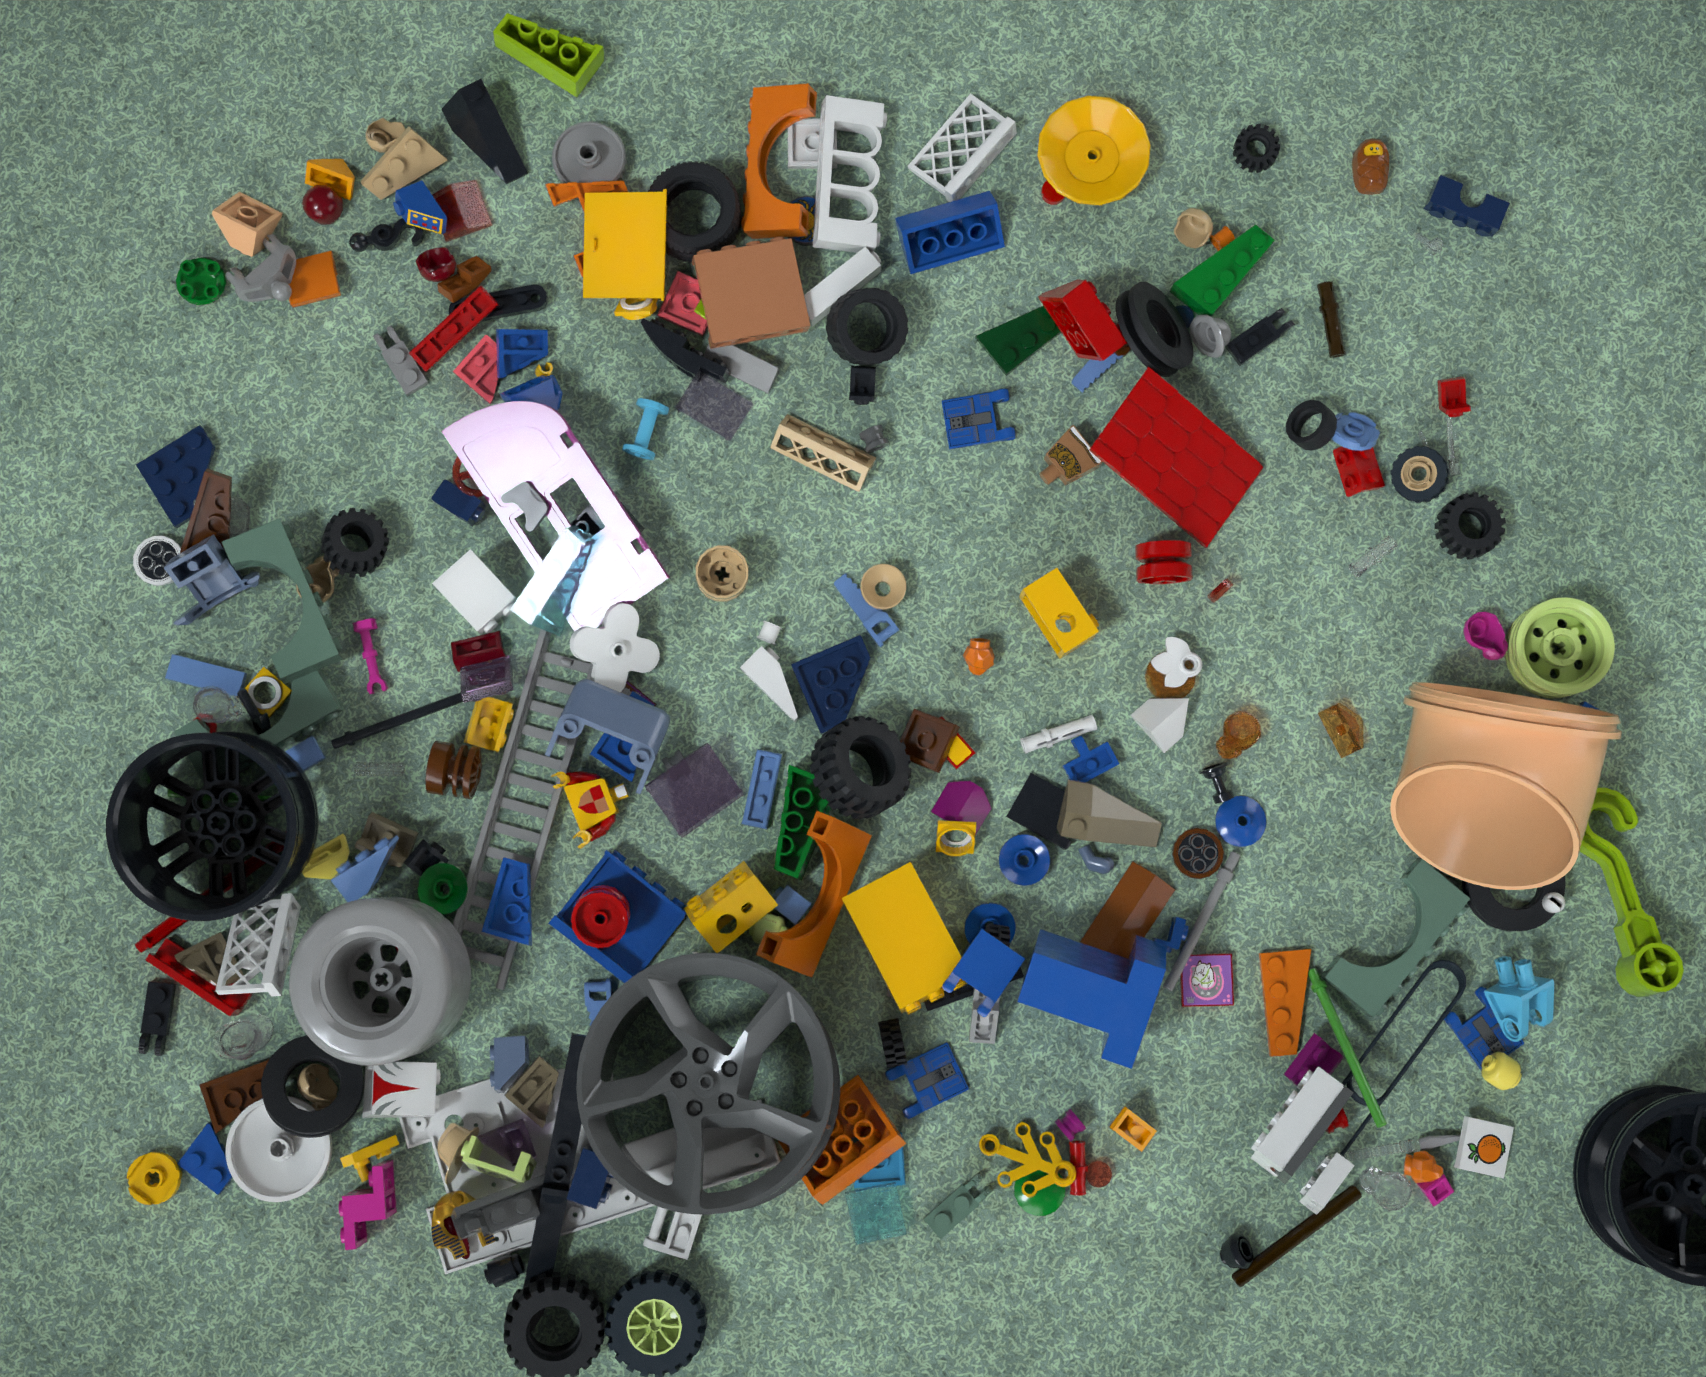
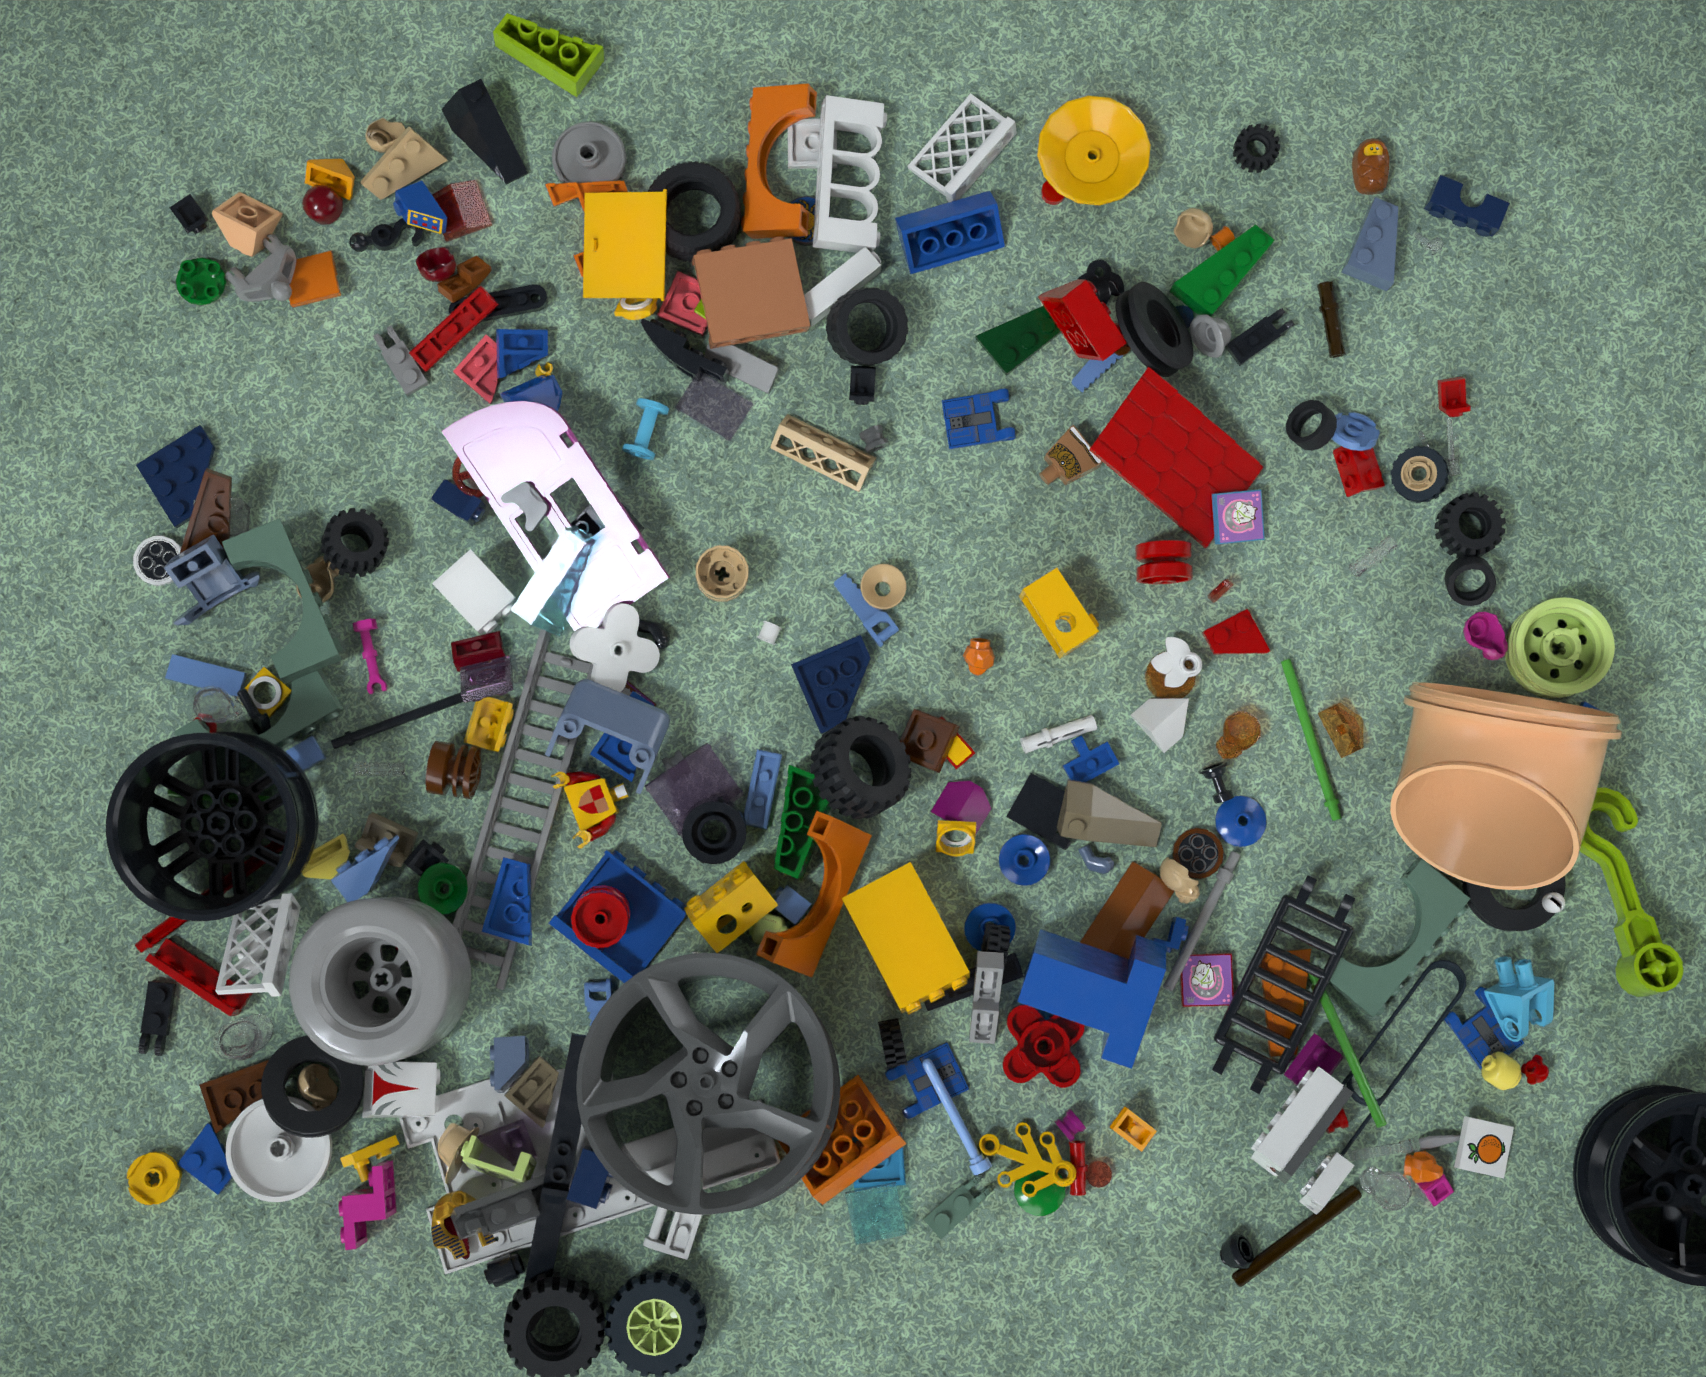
(190, 214): none -> black bracket
(206, 959): dark tan wing -> none
(657, 630): none -> black arm
(710, 850): none -> black piece
(768, 676): white slope -> none
(978, 1161): none -> light blue piece
(986, 967): blue flag -> none
(1027, 1060): none -> red plant
(1107, 284): none -> black plate
(1177, 879): none -> tan hair
(1236, 636): none -> red wing
(1238, 516): none -> tile
(1312, 998): none -> black bar
(1331, 801): none -> bright green bar
(1375, 246): none -> sand blue wedge
(1474, 597): none -> black tyre
(1535, 1070): none -> red plate

